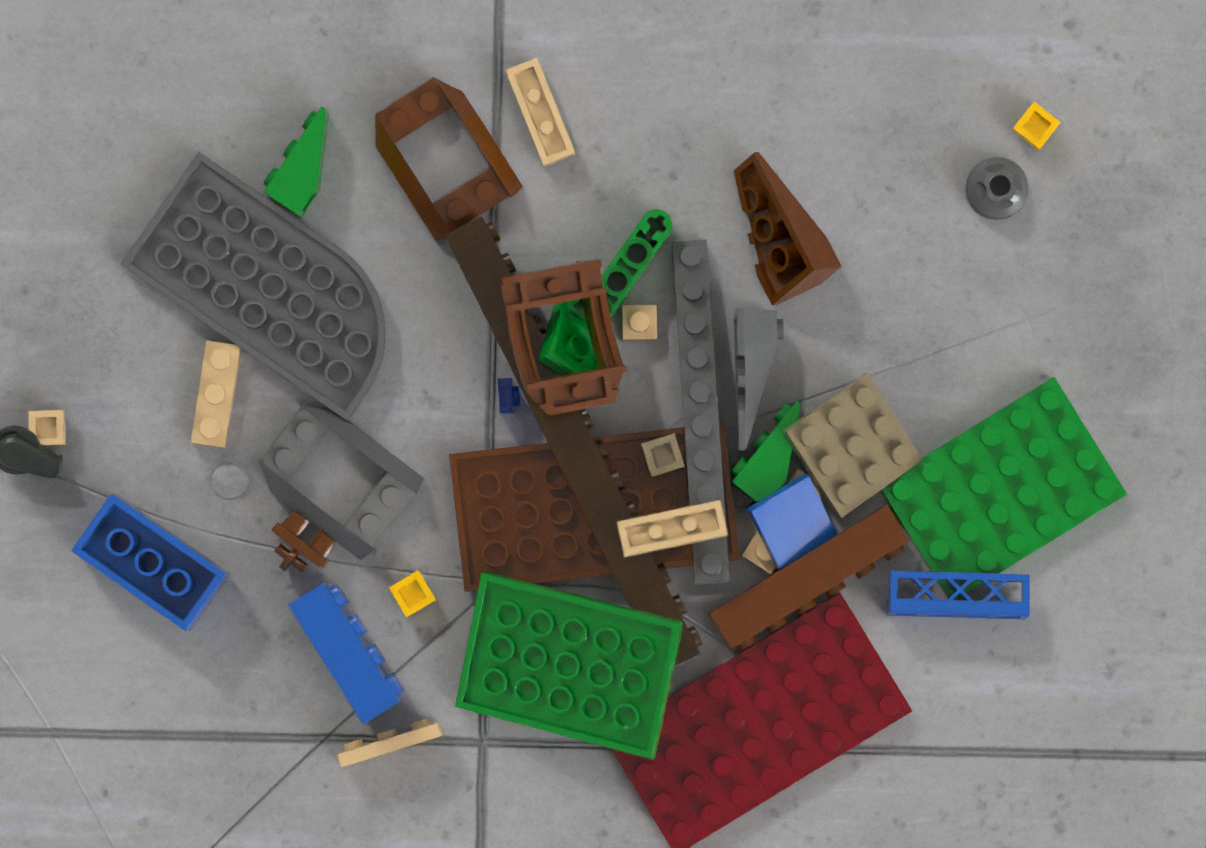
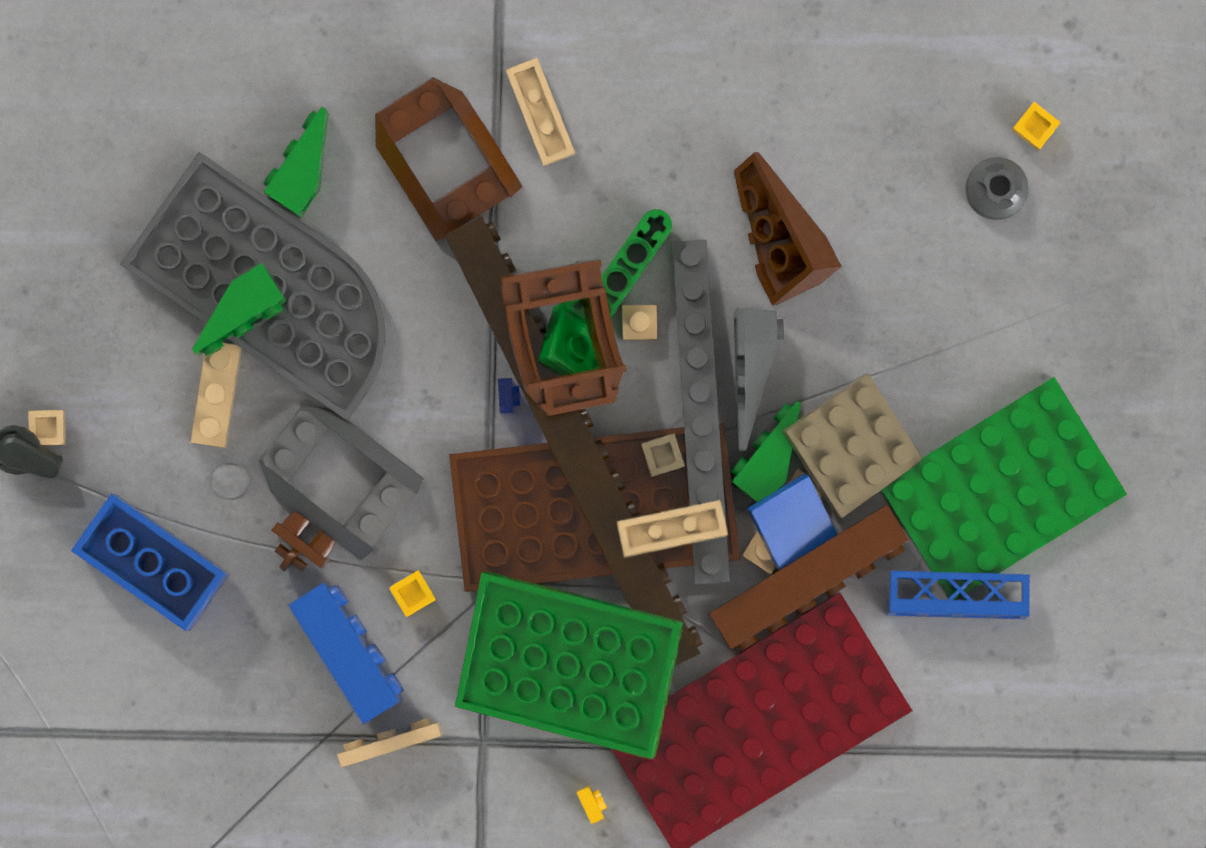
(243, 303): none -> green slope
(592, 803): none -> yellow plate

